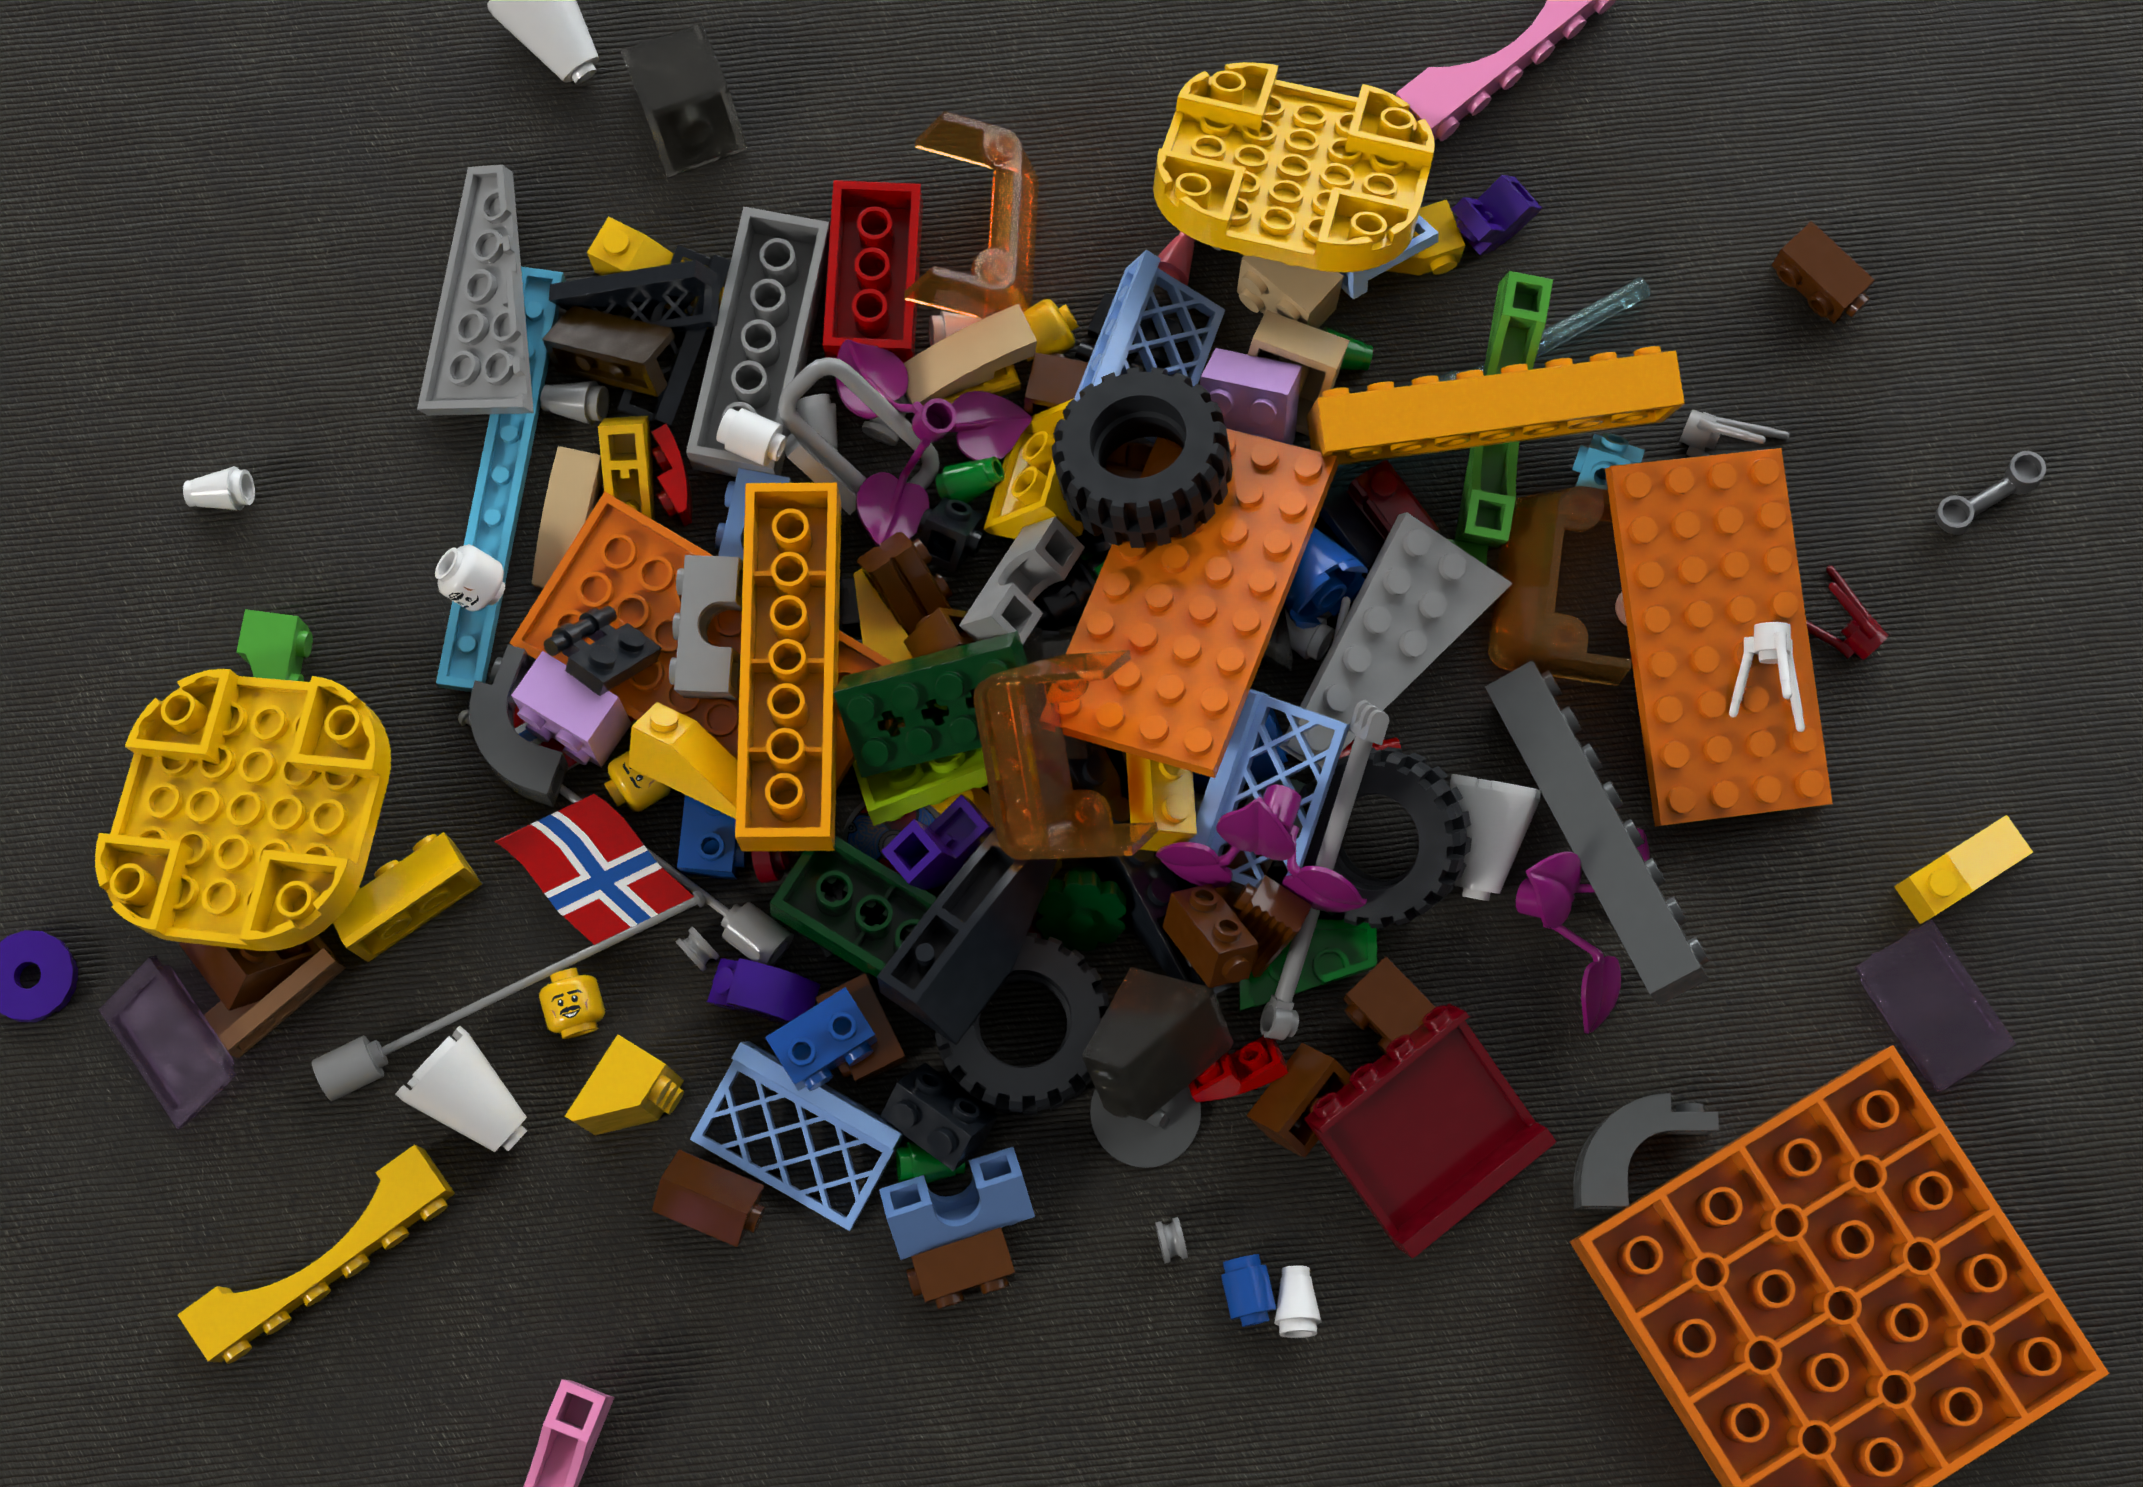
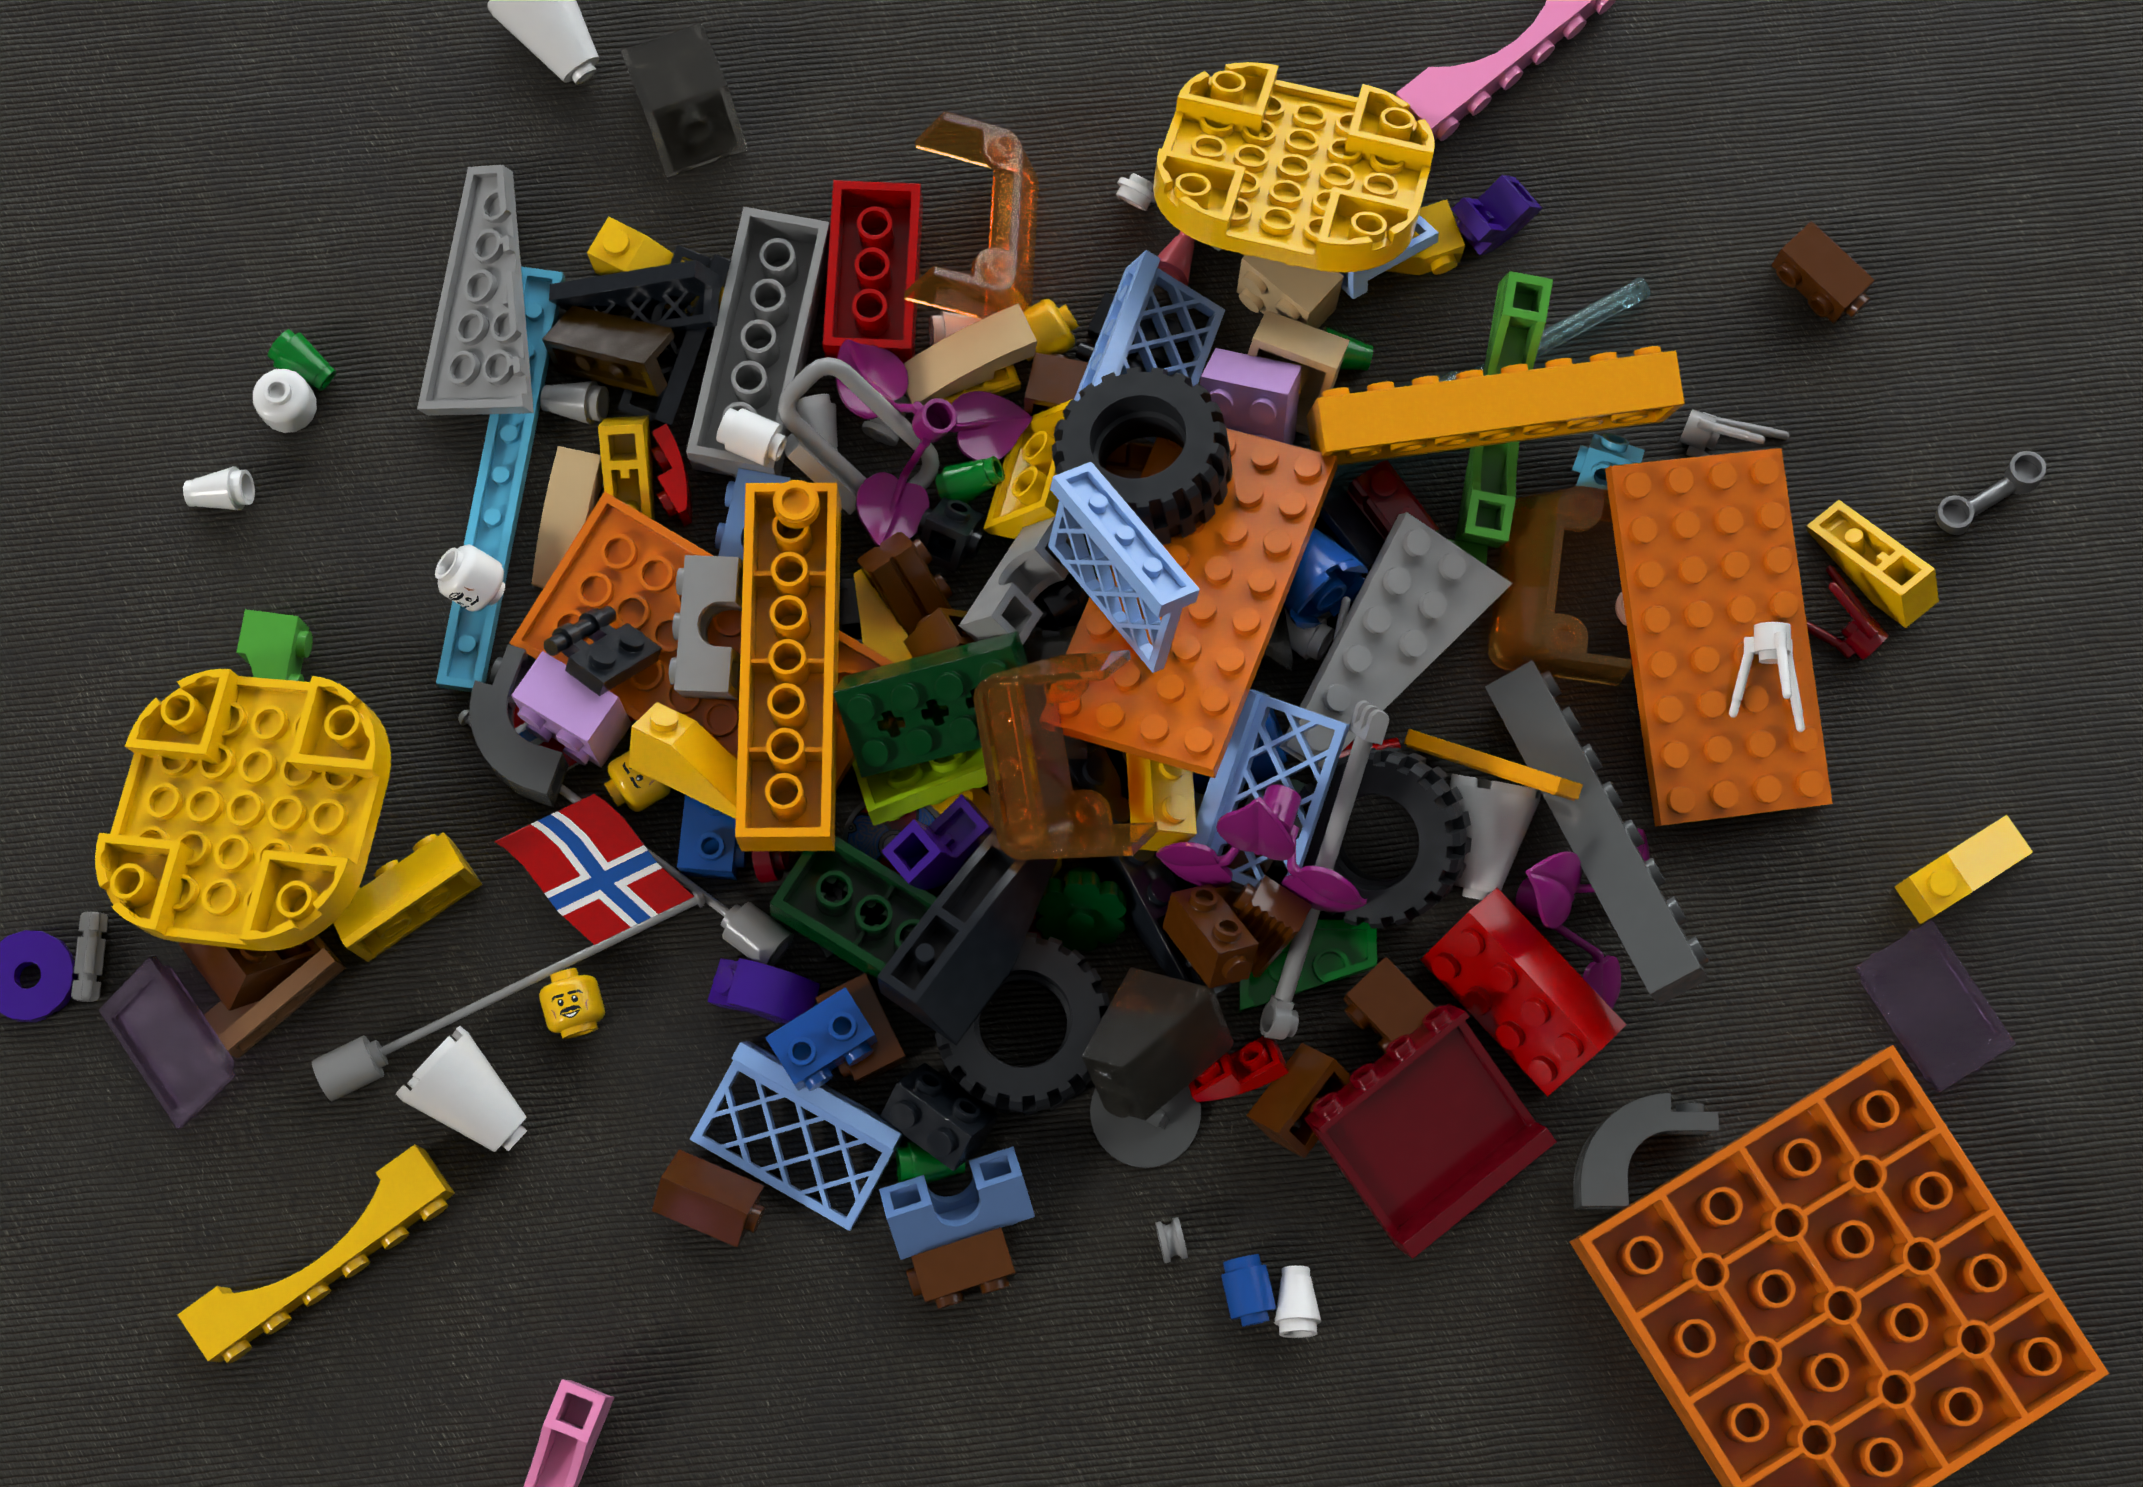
(89, 956): none -> light grey axle
(284, 400): none -> white head
(297, 354): none -> green cone
(626, 1090): yellow slope -> none
(697, 949): light grey bush -> none
(796, 504): none -> light orange tile
(1136, 191): none -> white plate
(1137, 558): none -> light blue fence
(1493, 765): none -> light orange tile
(1523, 992): none -> red brick
(1876, 563): none -> yellow slope

